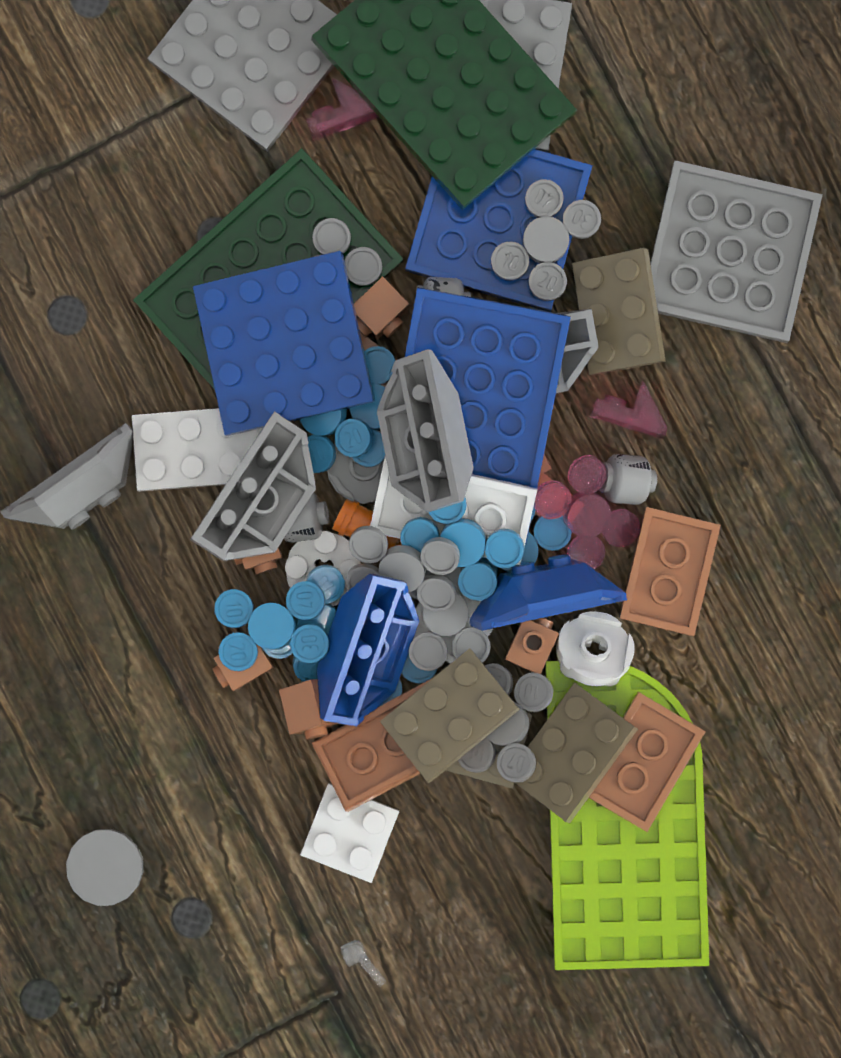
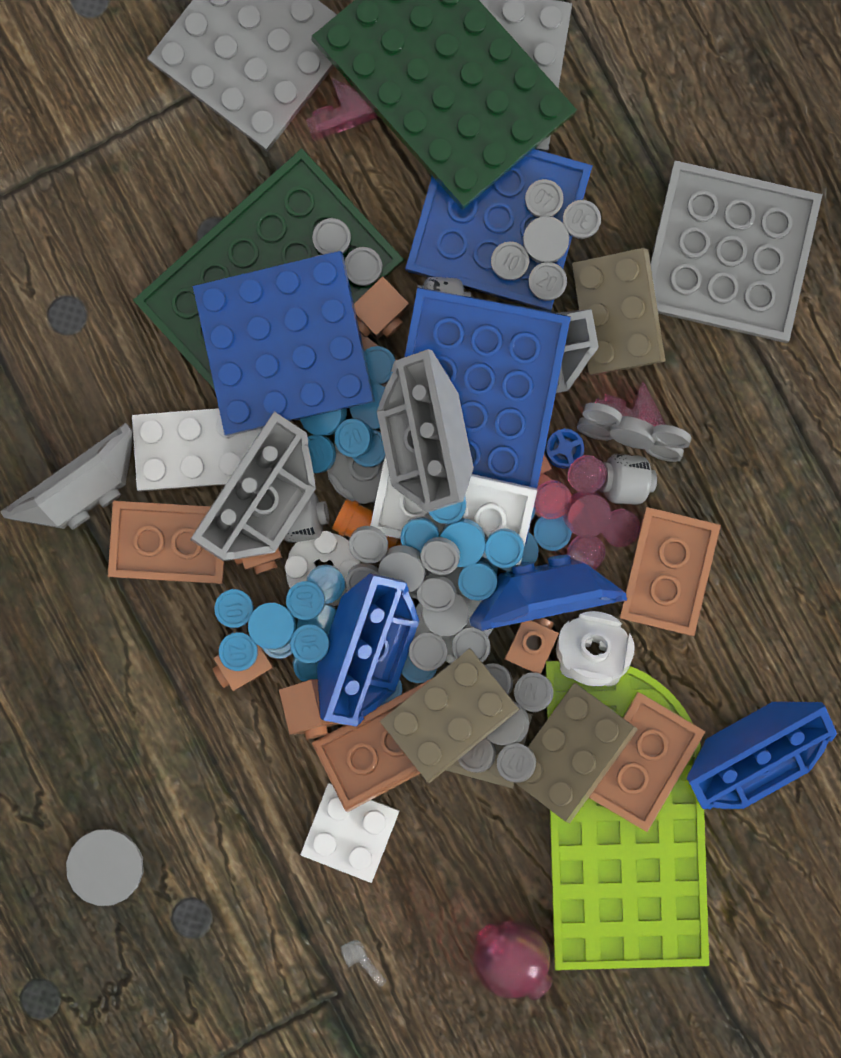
(155, 544): none -> nougat plate
(512, 960): none -> clear pink brick
(569, 445): none -> blue wheel
(607, 423): none -> light grey piece
(760, 754): none -> blue wedge

